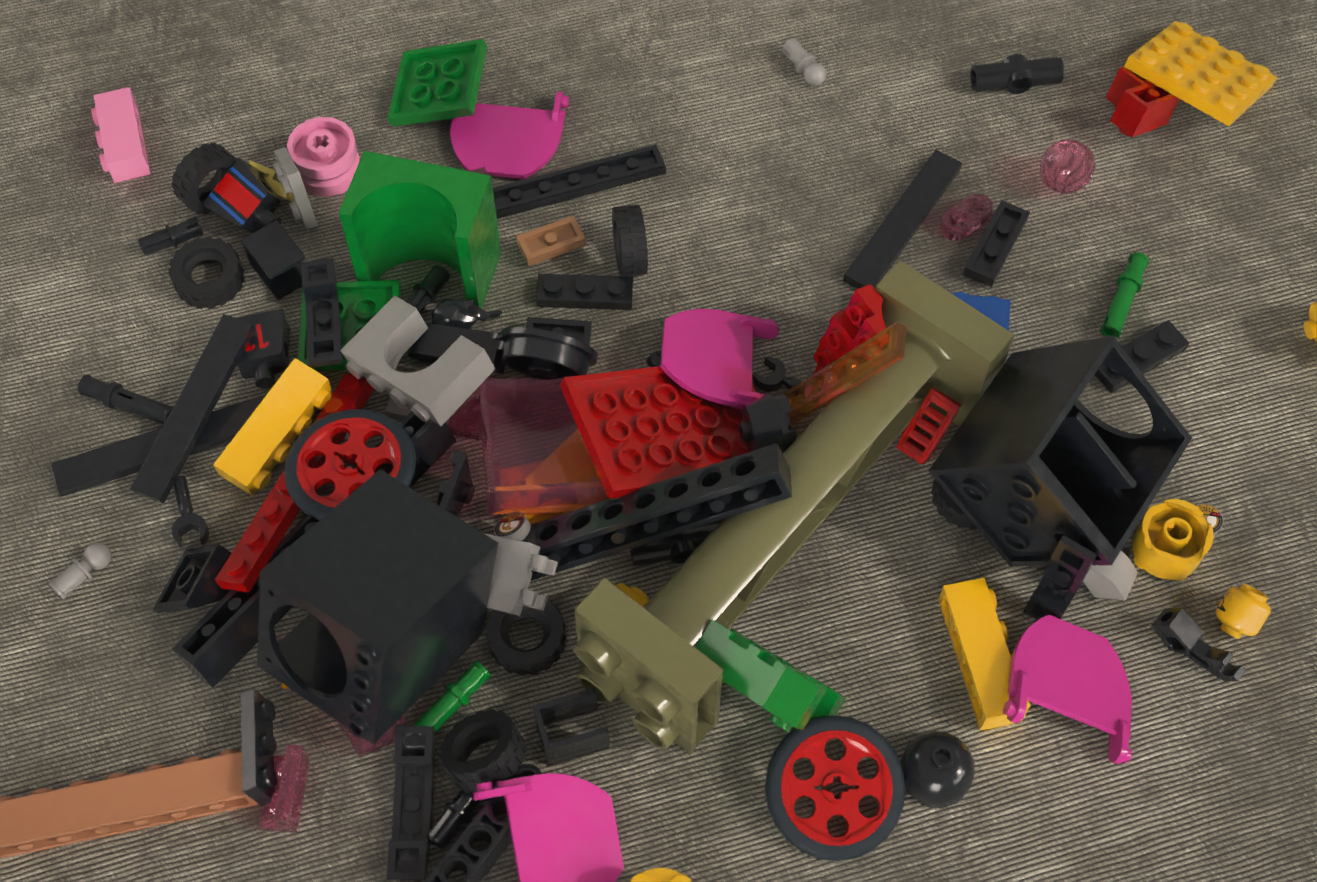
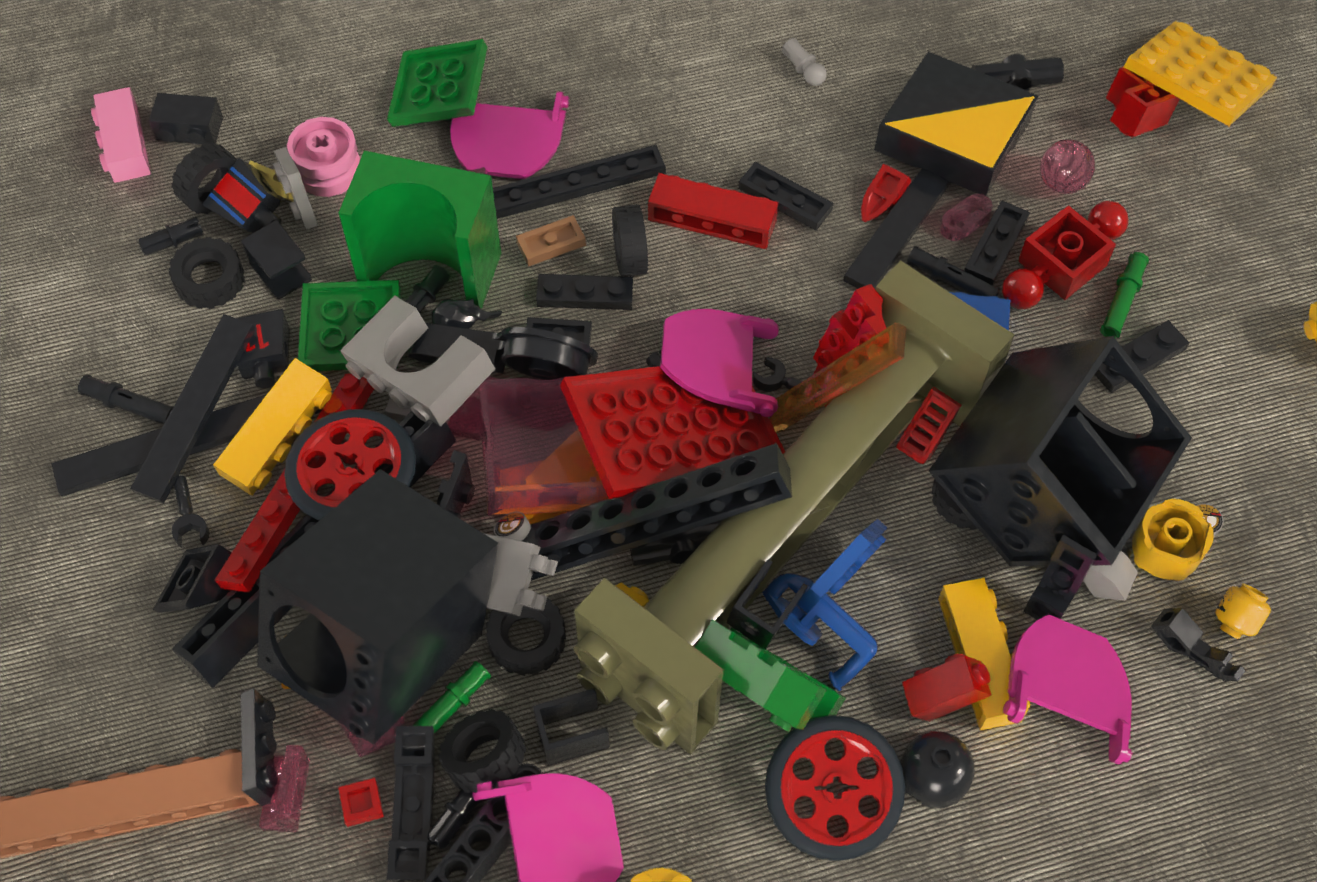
(95, 557): light grey pin -> none
(186, 118): none -> black brick
(322, 313): black slope -> none
(361, 802): none -> red plate
(712, 210): none -> red brick
(740, 615): none -> black piece
(767, 423): black cone -> none
(791, 197): none -> black plate
(819, 604): none -> blue plate
(883, 192): none -> red plate
(946, 687): none -> red brick
(950, 274): none -> black pin
(955, 123): none -> black tile
(1065, 253): none -> red brick

